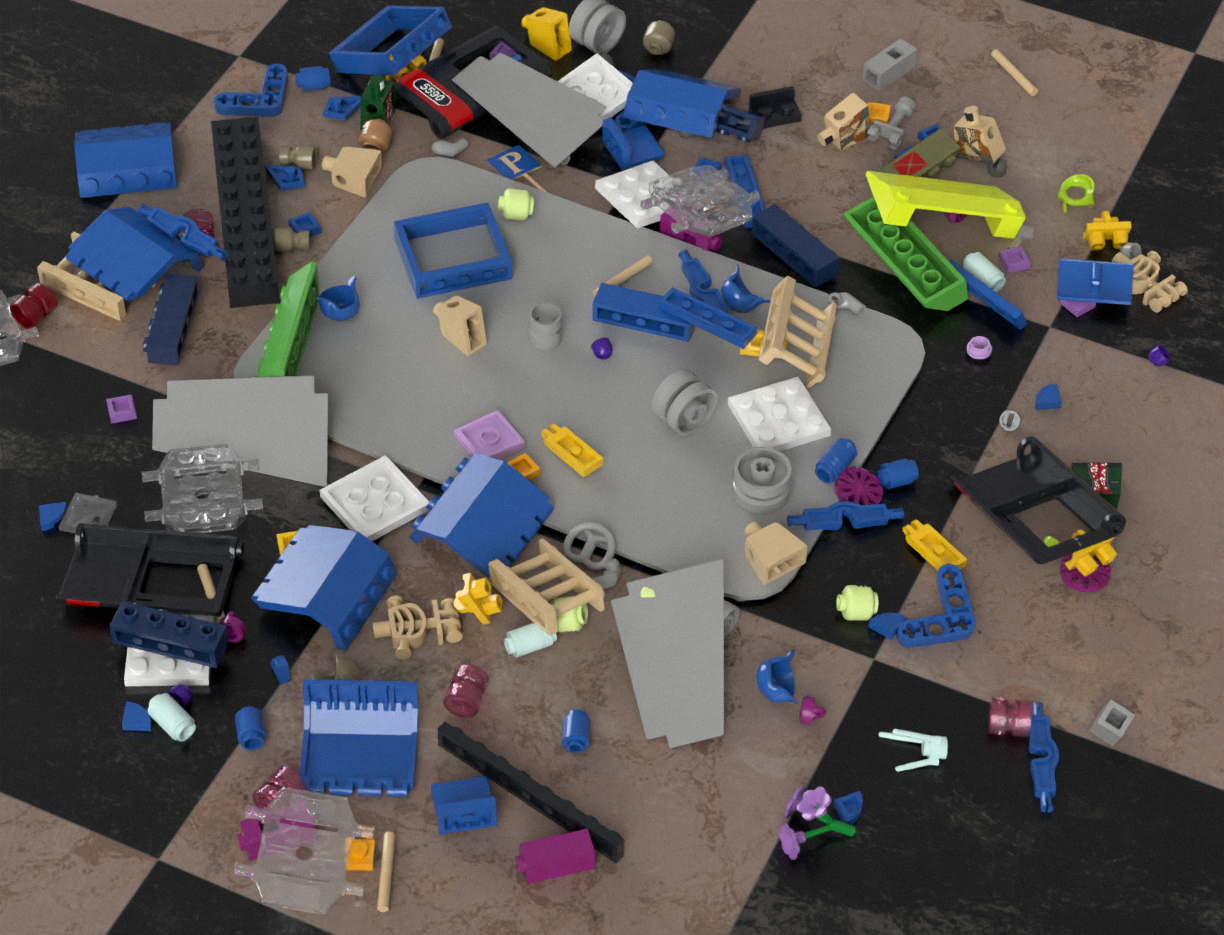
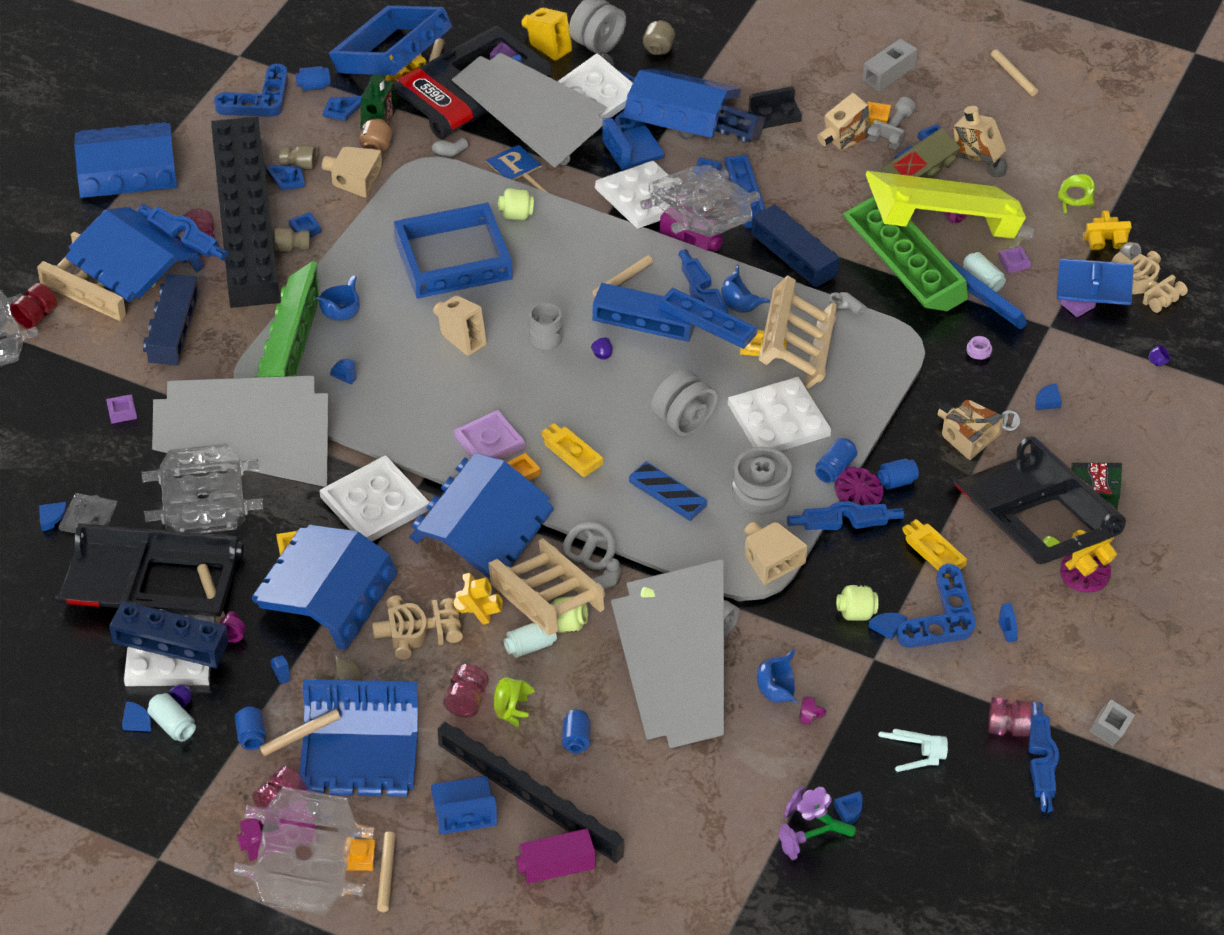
(299, 732): none -> tan bar
(344, 370): none -> blue tile
(514, 691): none -> lime piece
(668, 491): none -> blue tile
(970, 427): none -> torso
(1008, 622): none -> blue tile

